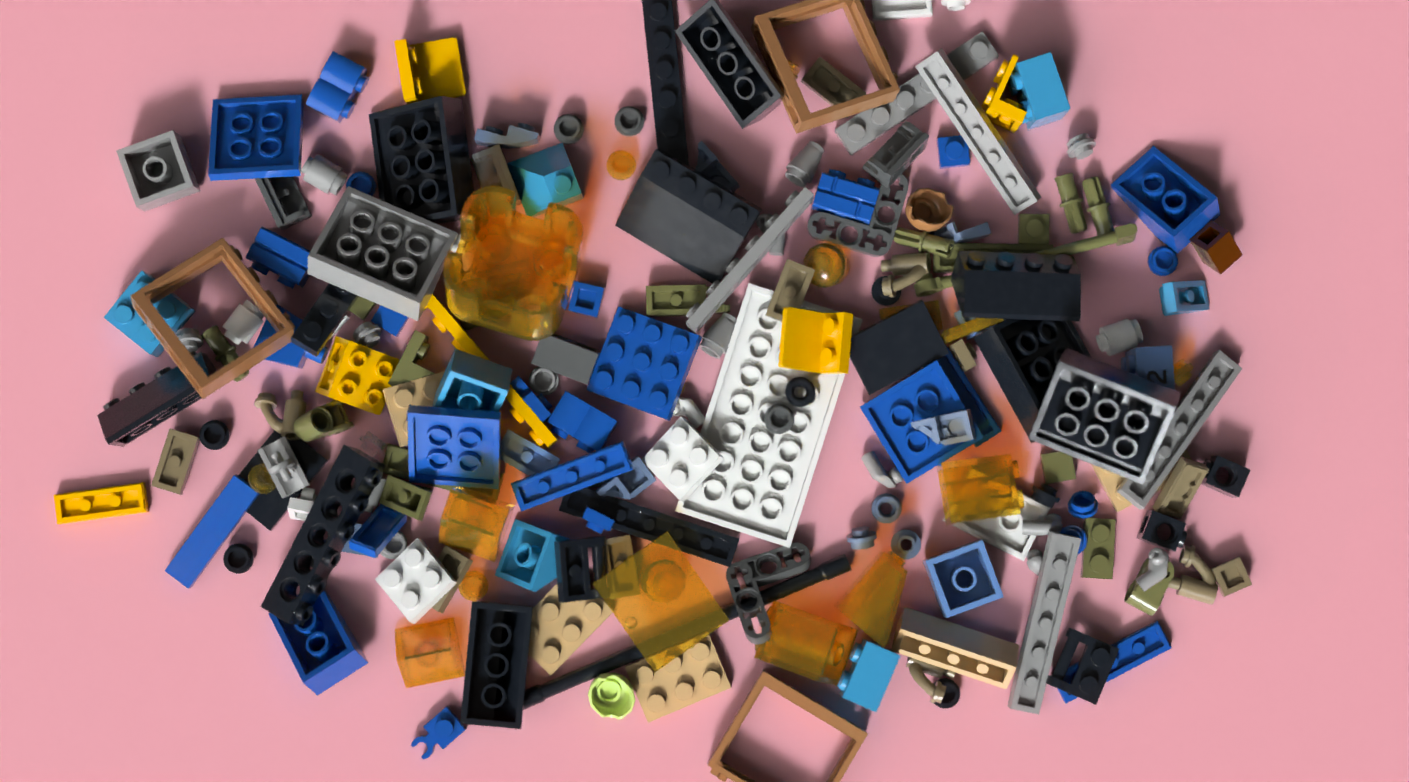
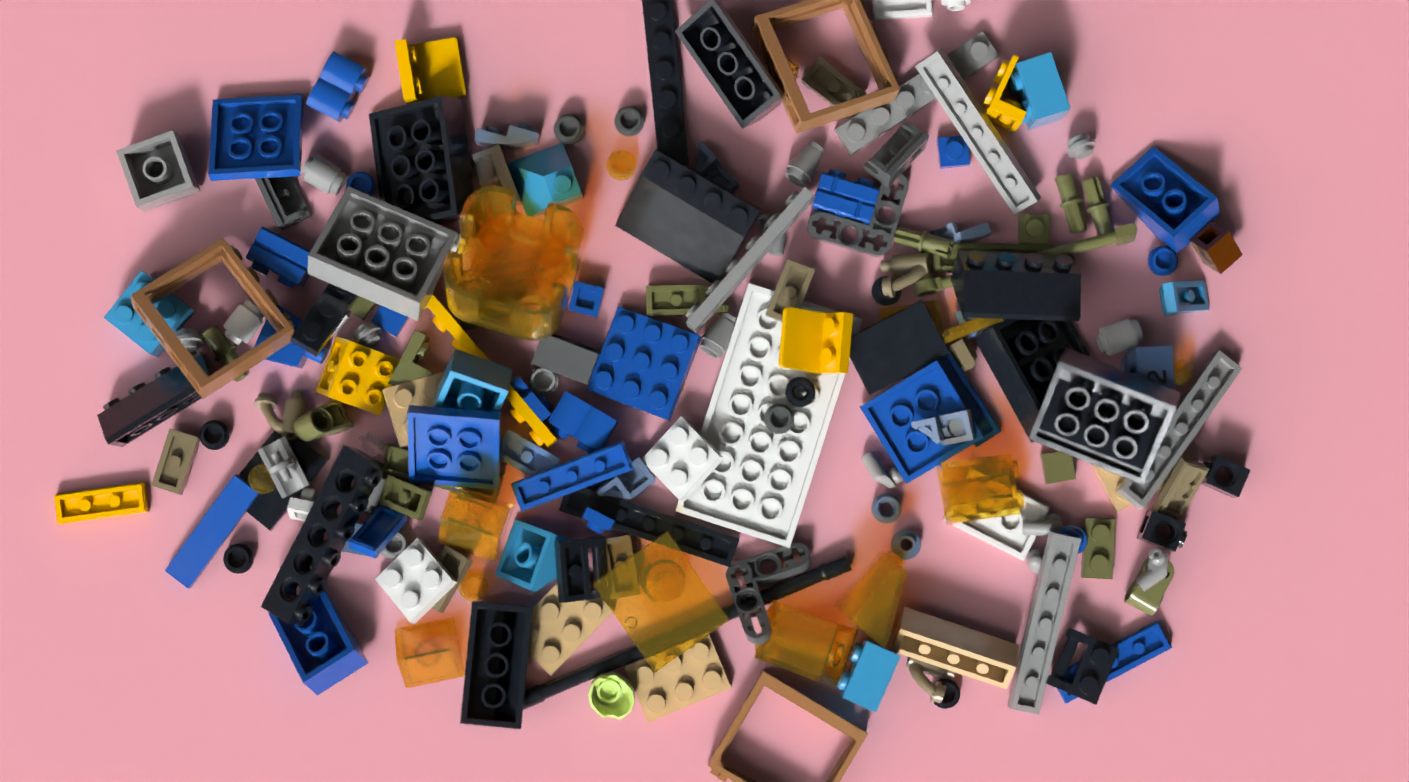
(442, 730): blue plate -> none
(687, 408): white arm -> none
(830, 264): clear yellow hair -> none
(861, 538): sand blue plate -> none
(928, 209): medium nougat hair -> none
(963, 578): medium blue brick -> none
(1045, 495): black plate -> none
(1082, 505): blue plate -> none
(1193, 588): dark tan plant -> none
(1231, 576): dark tan plate -> none

